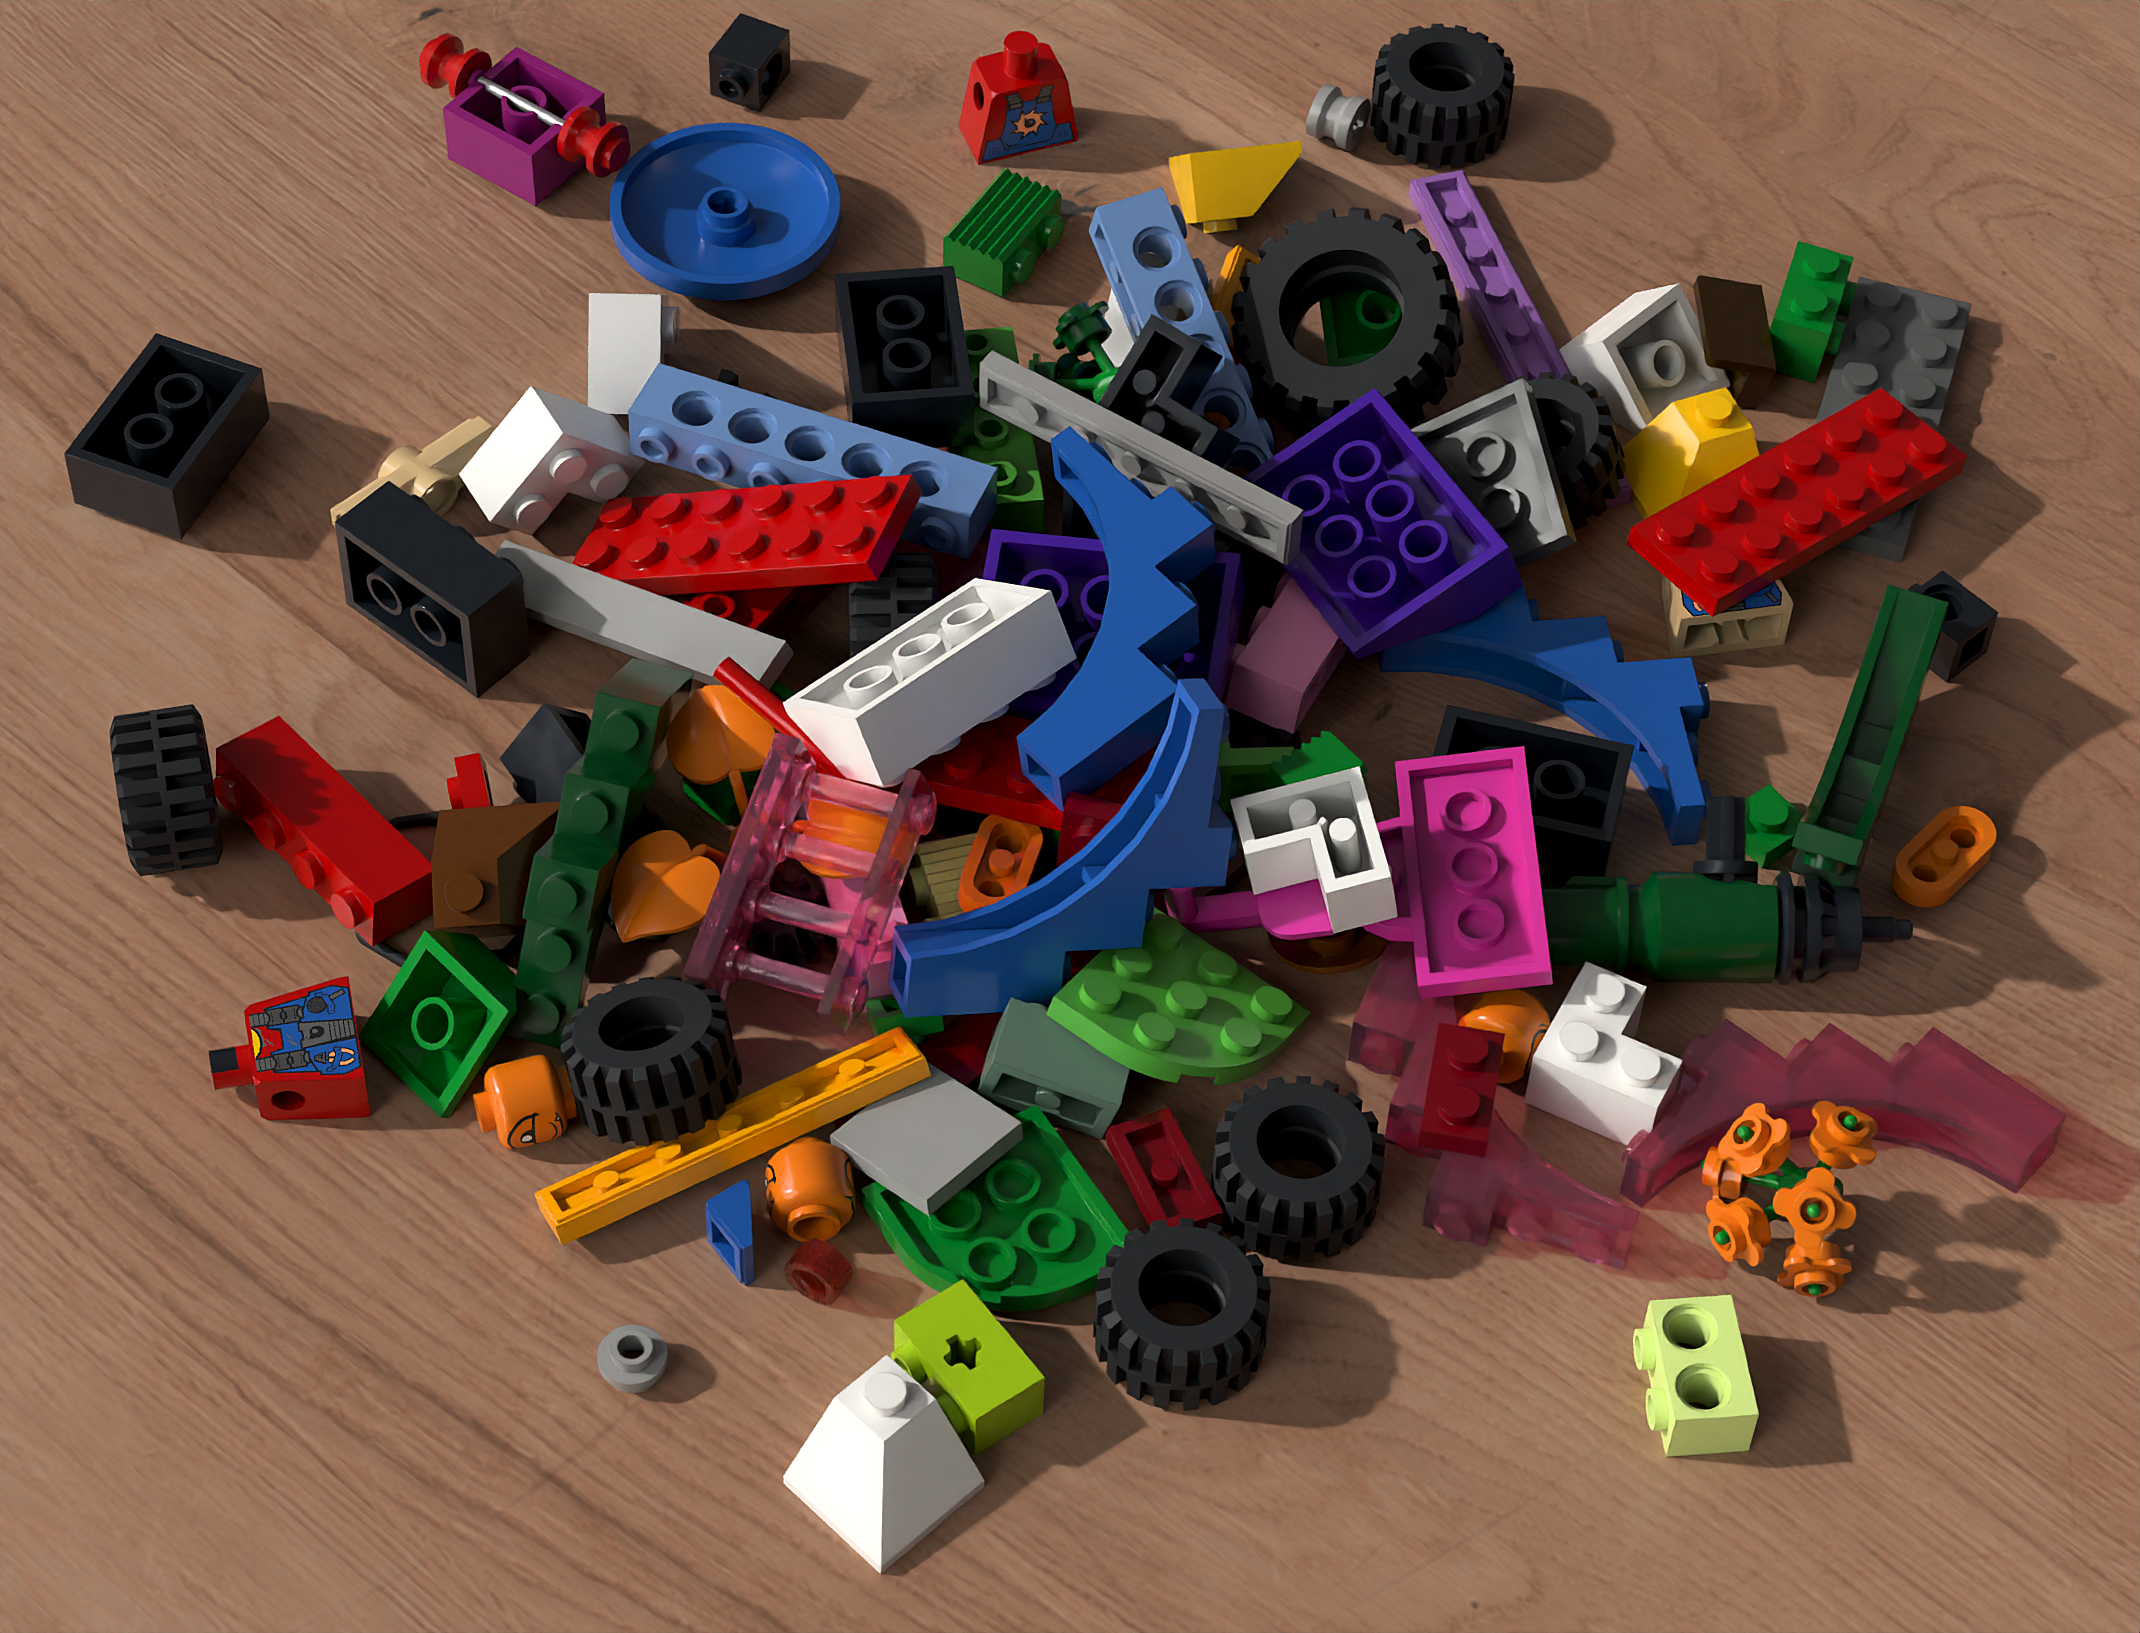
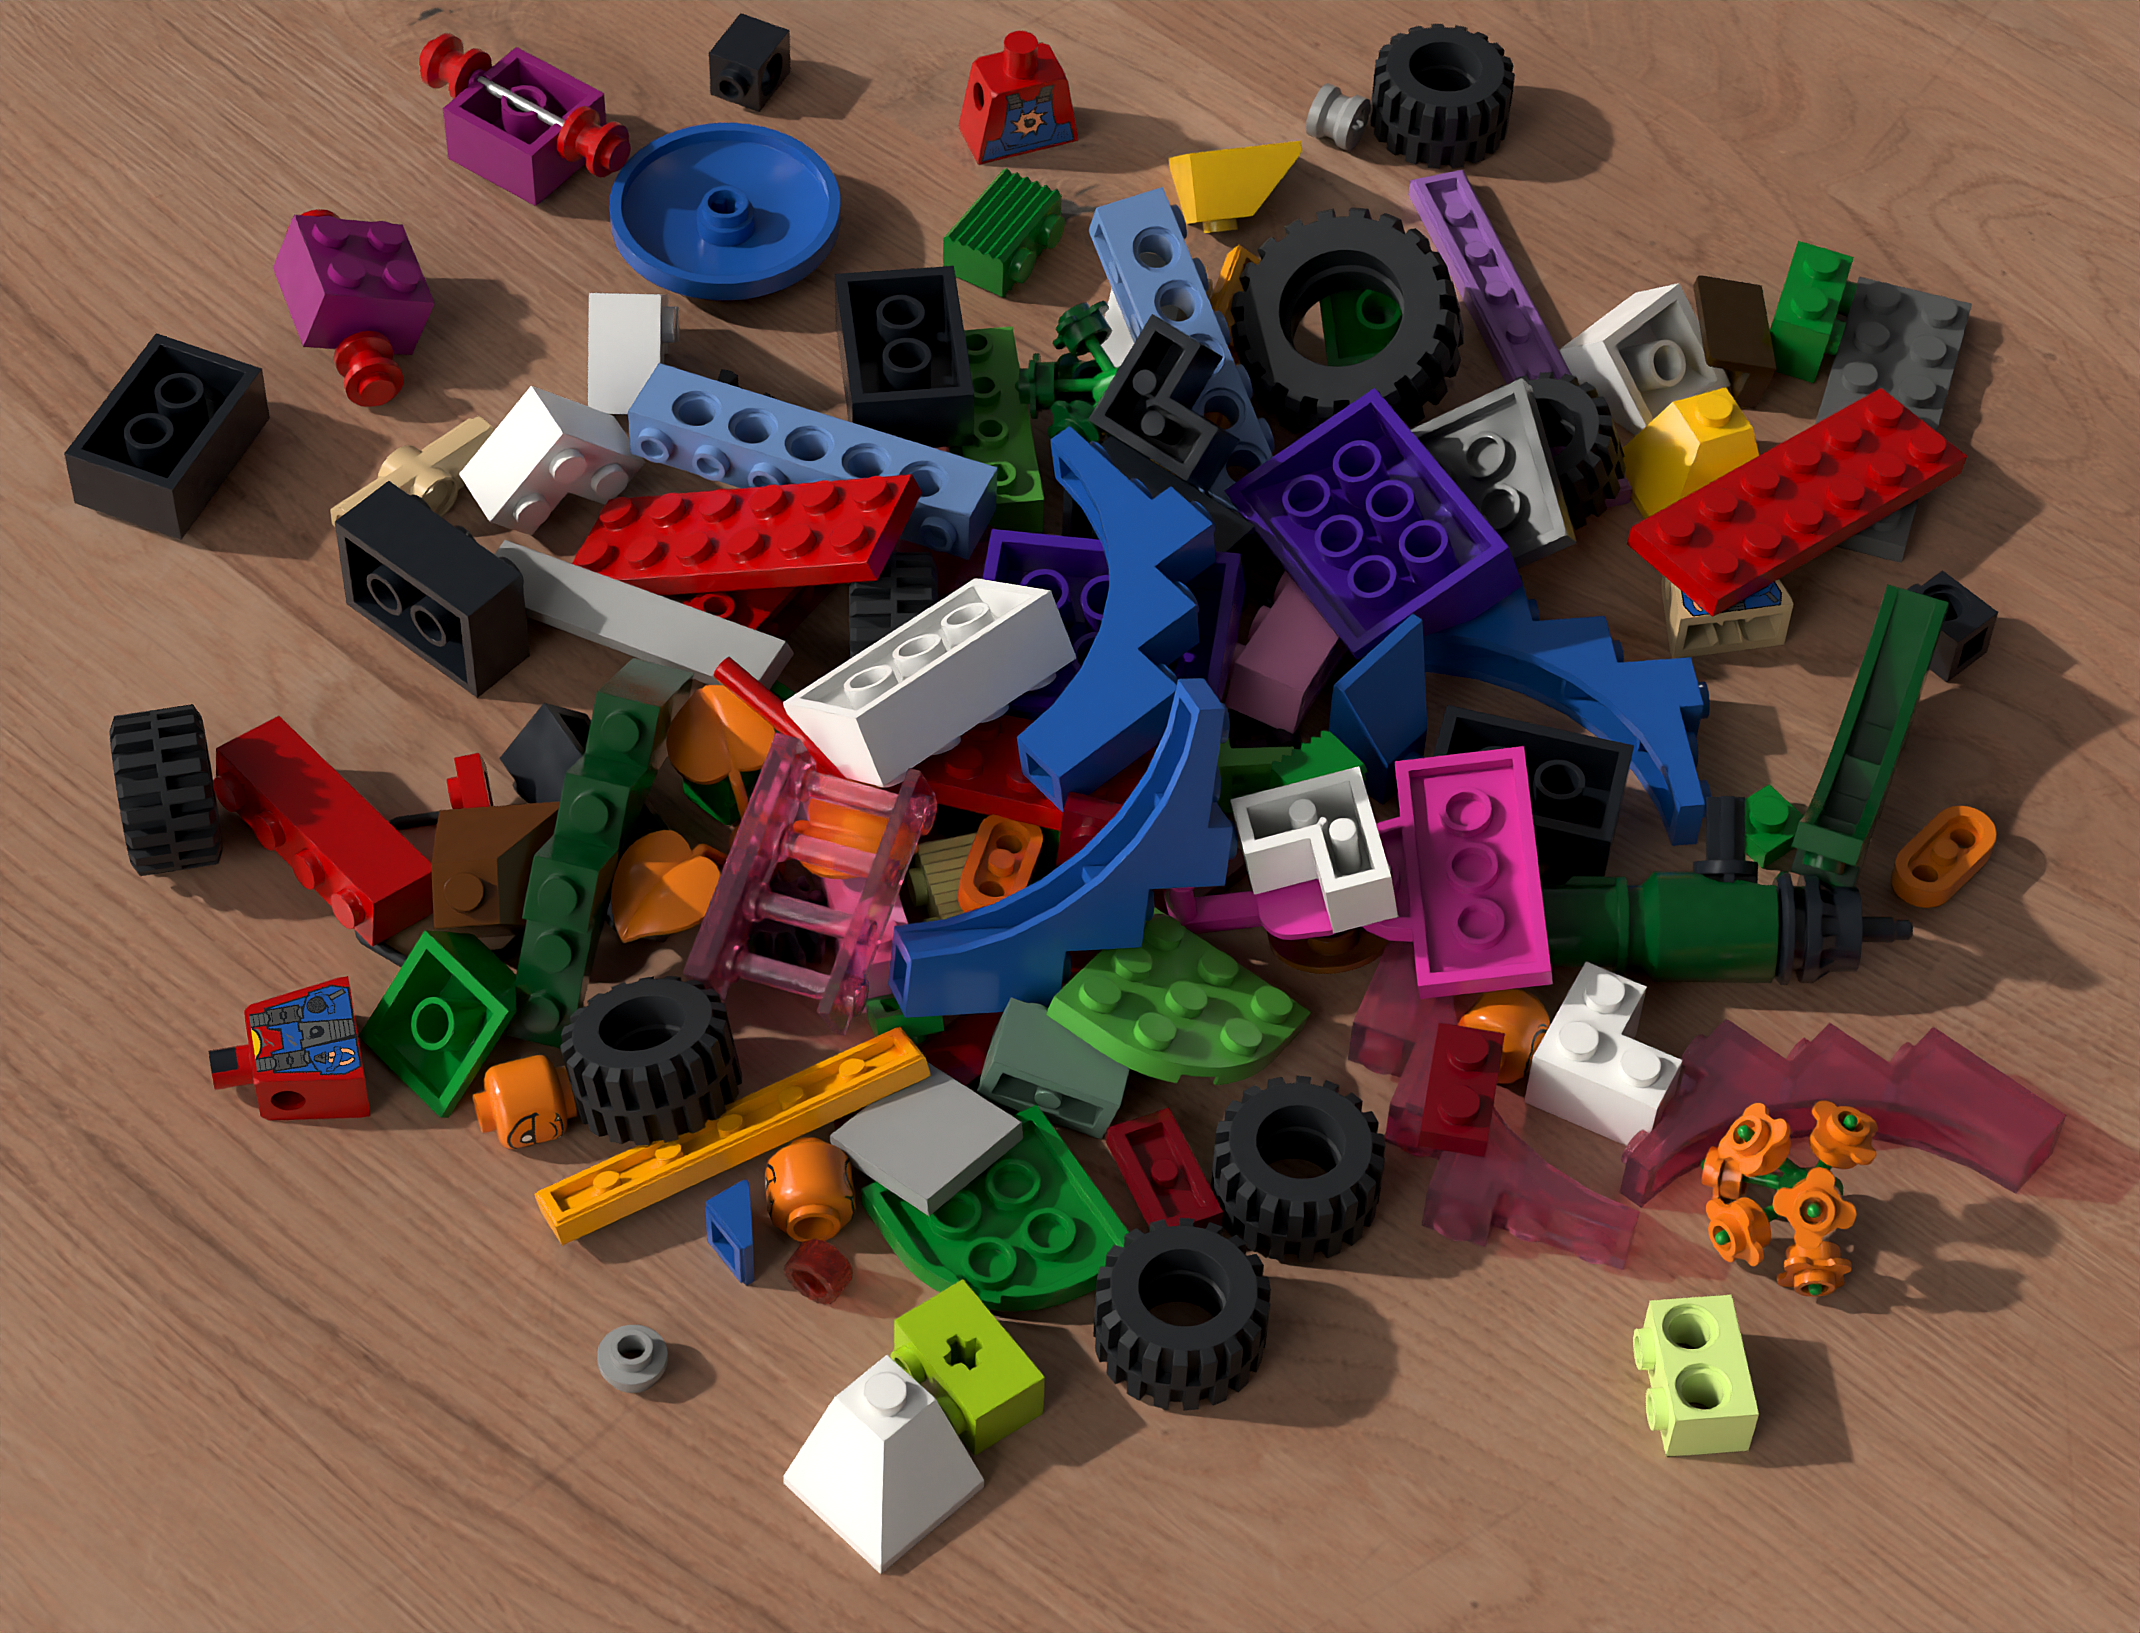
(355, 293): none -> magenta brick
(1233, 503): light grey tile -> none
(1382, 707): none -> blue slope

